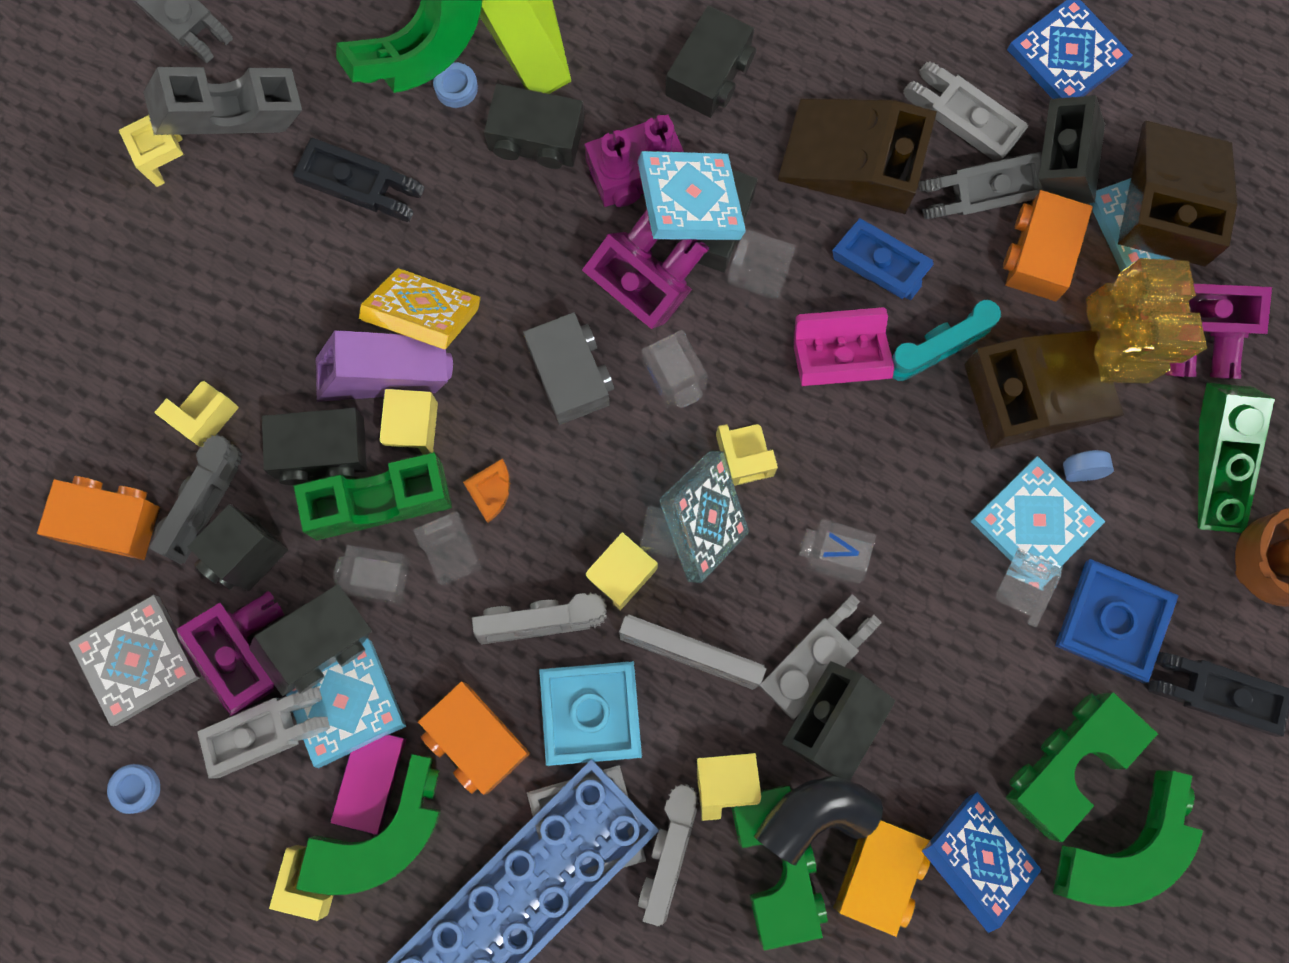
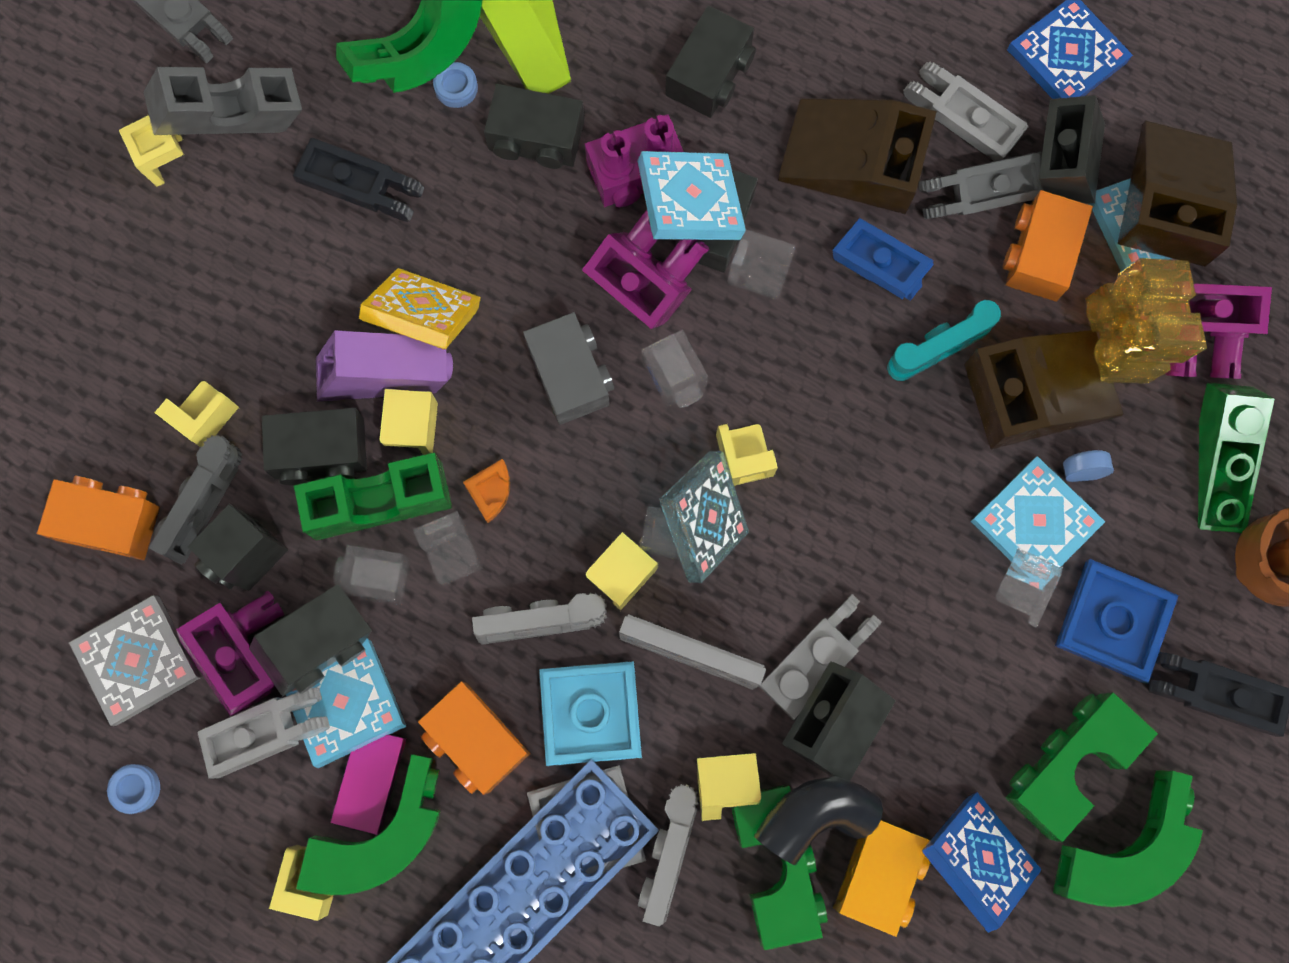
(837, 551): clear brick -> none
(842, 346): dark pink bracket -> none

